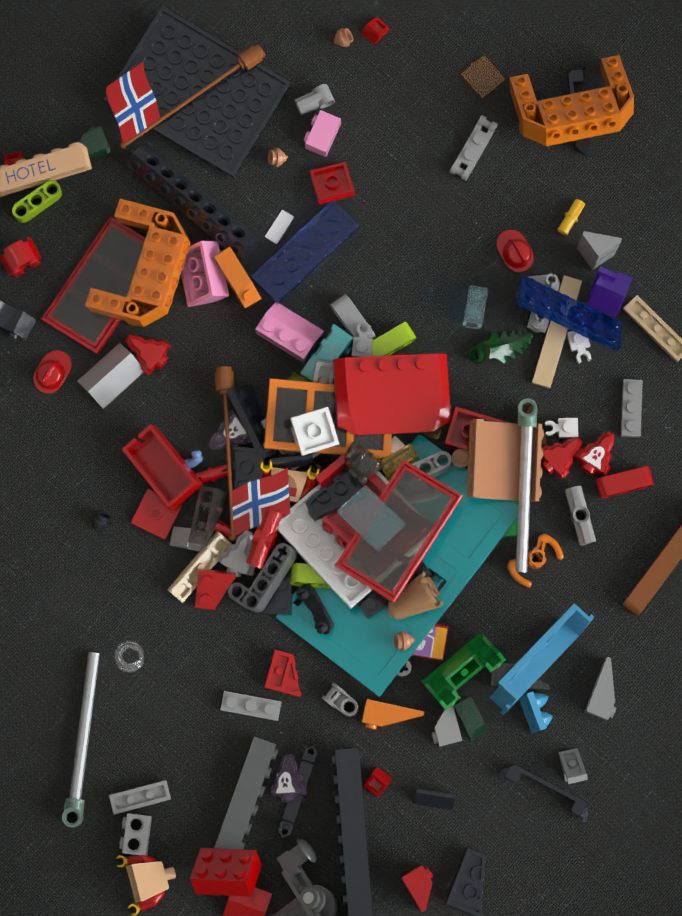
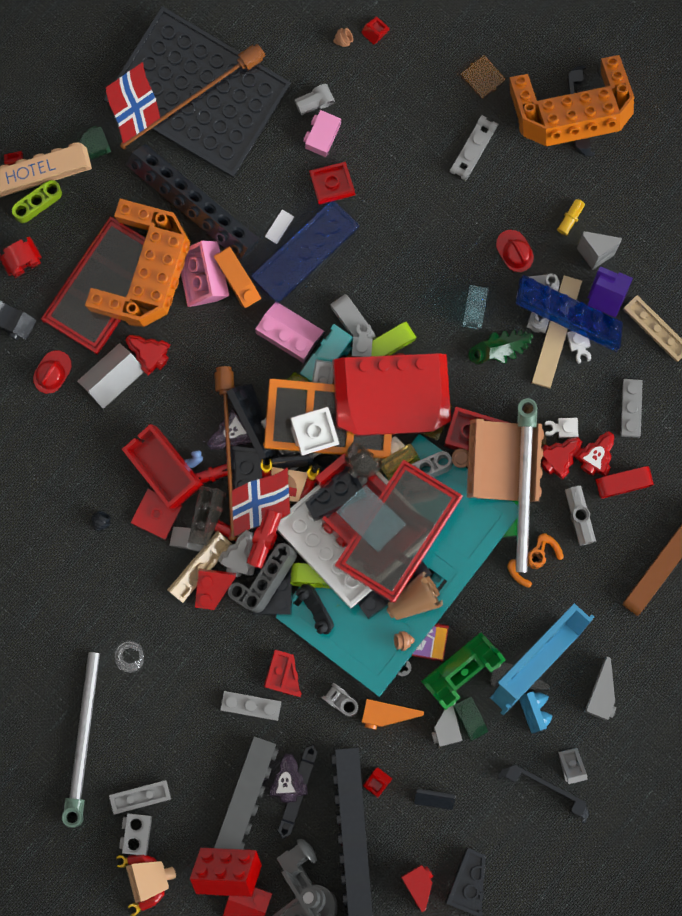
(276, 157): nougat plate -> none

